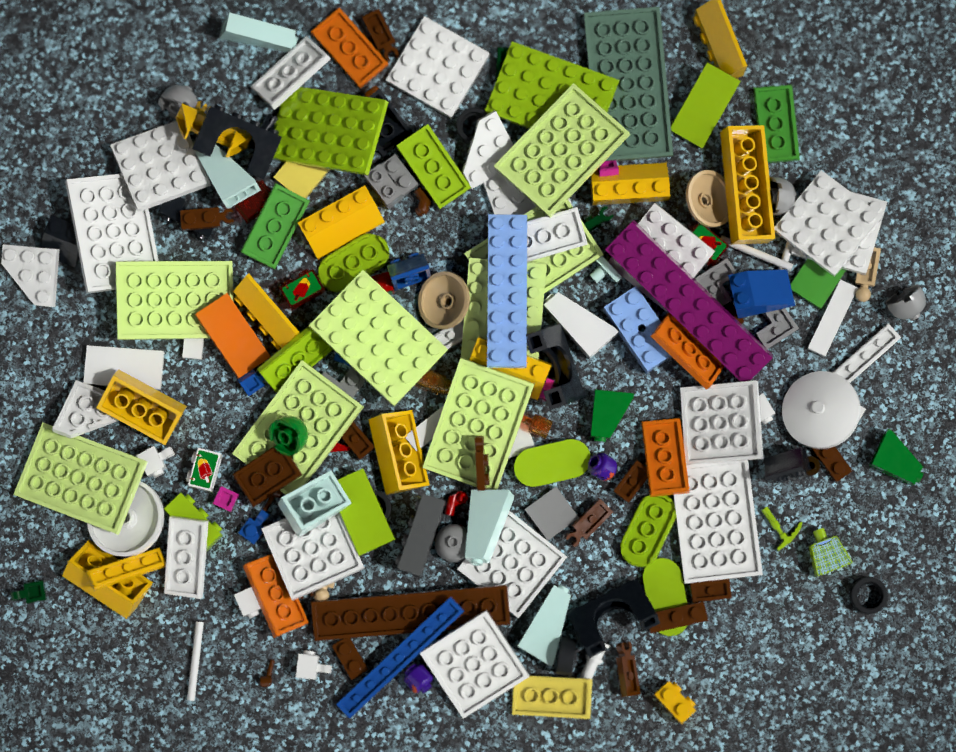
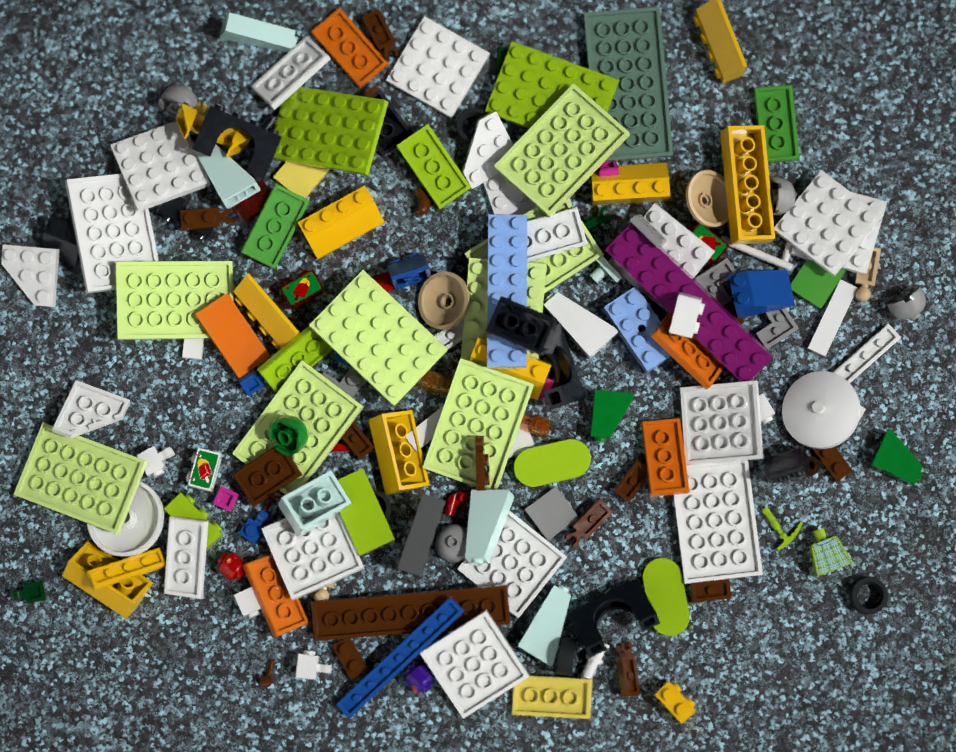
(141, 364): white tile -> none
(141, 407): yellow slope -> none
(195, 661): white bar -> none
(231, 566): none -> red head
(364, 253): lime tile -> none
(385, 187): light grey brick -> none
(523, 327): none -> black slope
(602, 466): dark purple head -> none
(648, 230): none -> light grey tile
(648, 530): lime tile -> none
(680, 617): reddish brown plate -> none
(686, 315): none -> white brick
(705, 105): lime tile -> none

